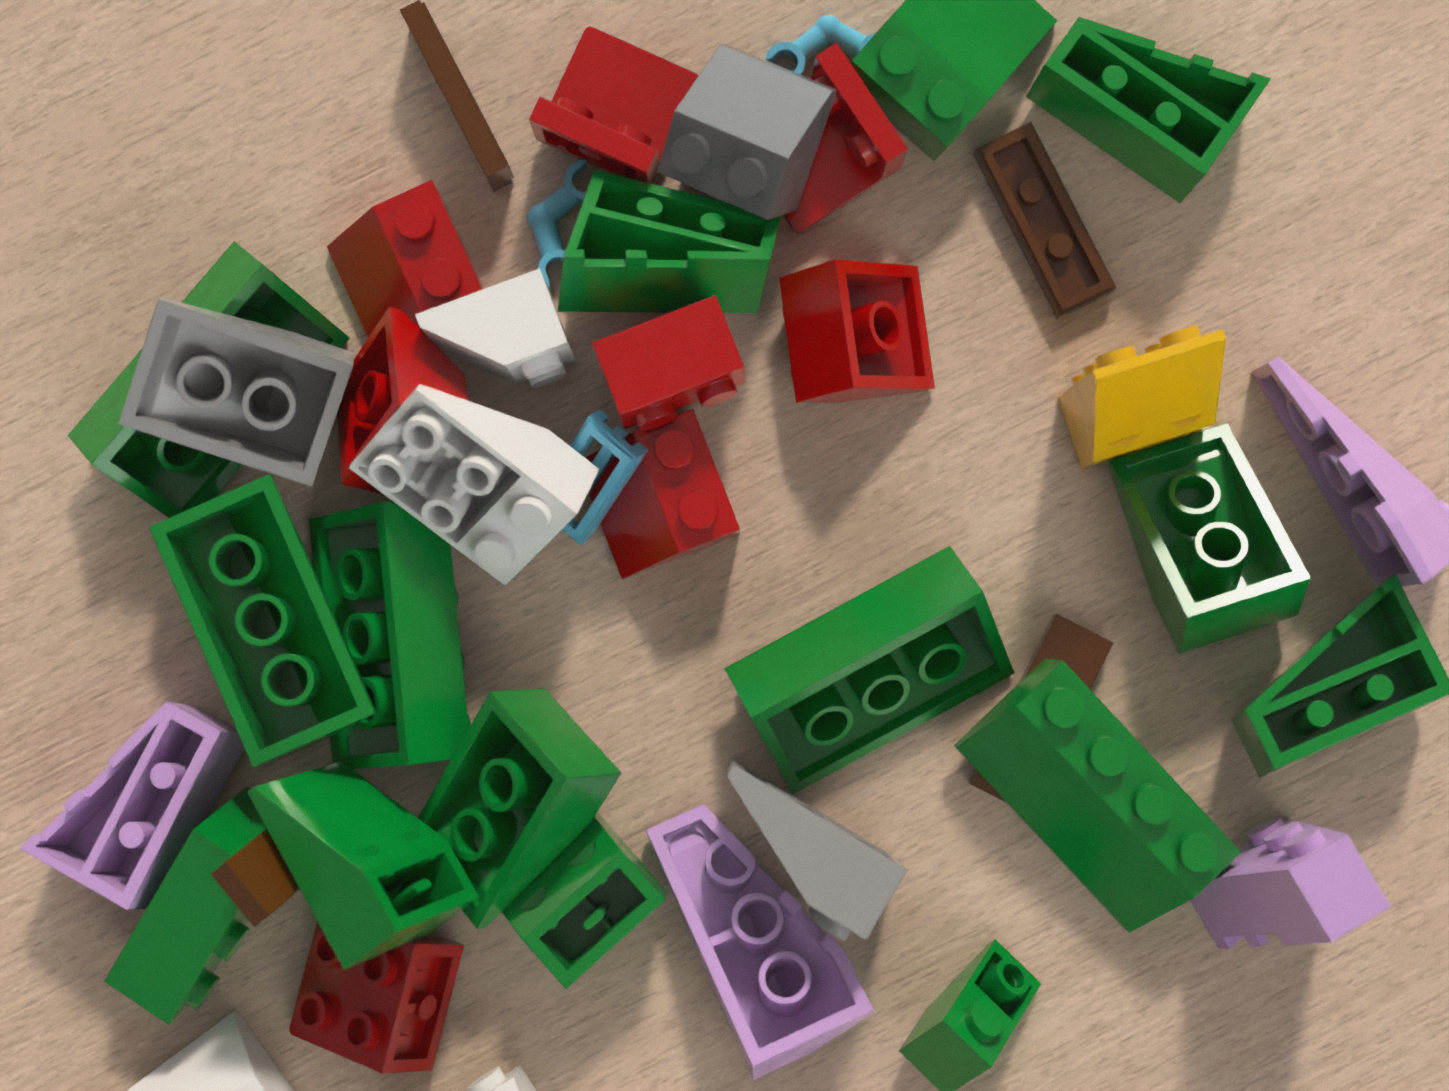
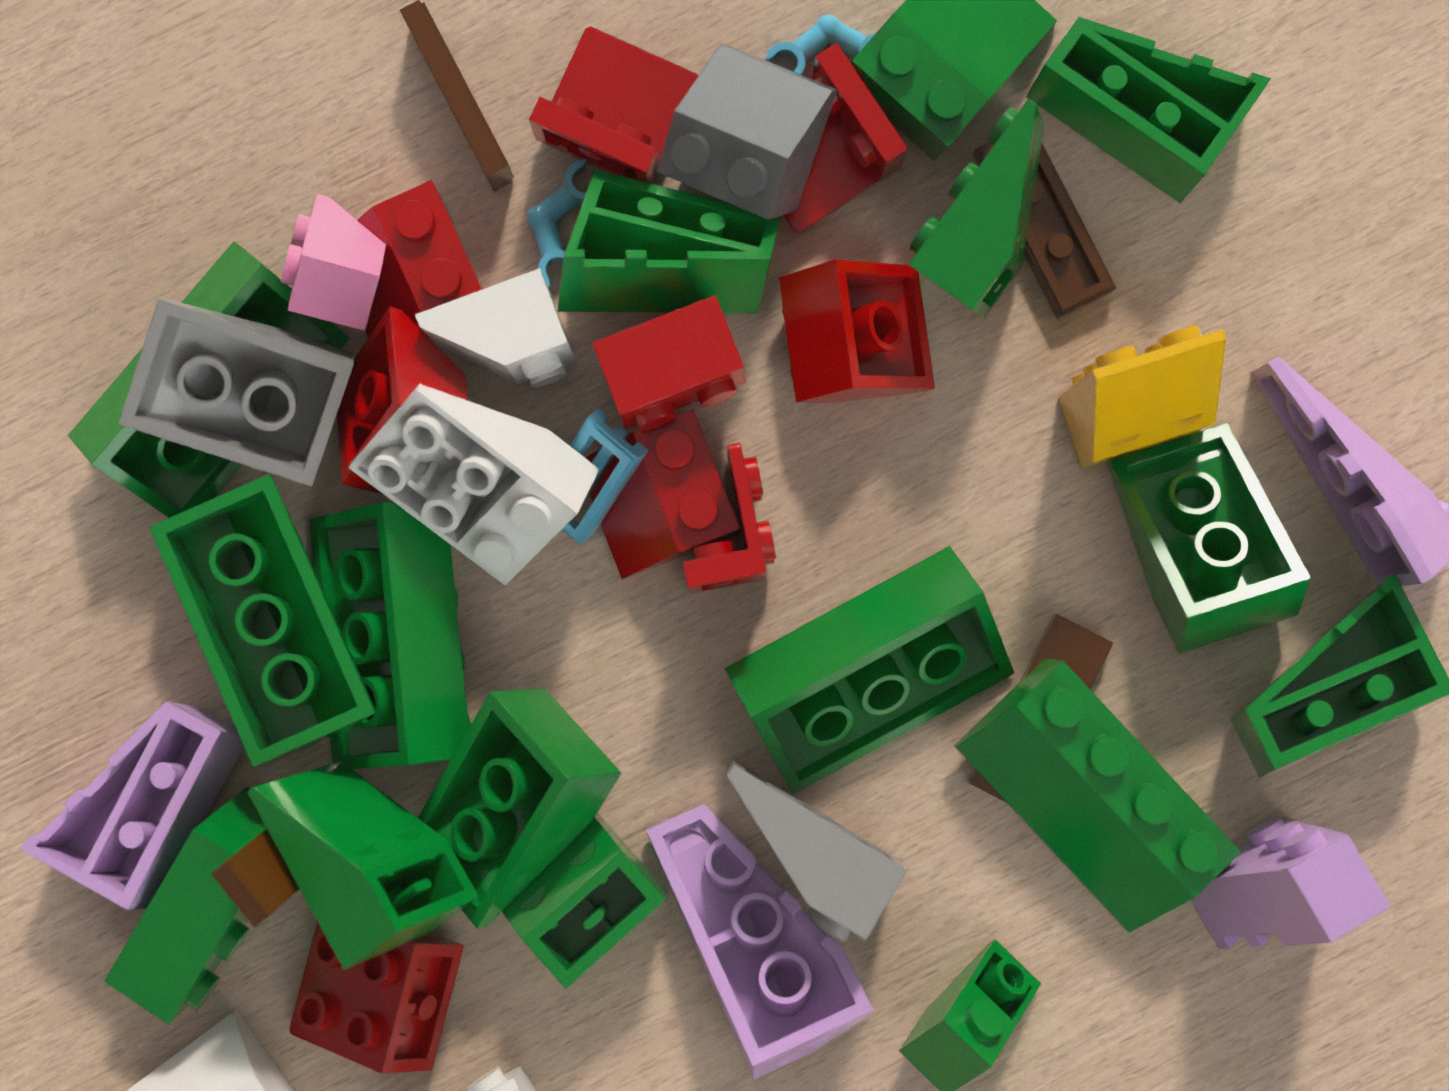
(333, 266): none -> bright pink slope
(717, 563): none -> red bracket
(985, 230): none -> green slope

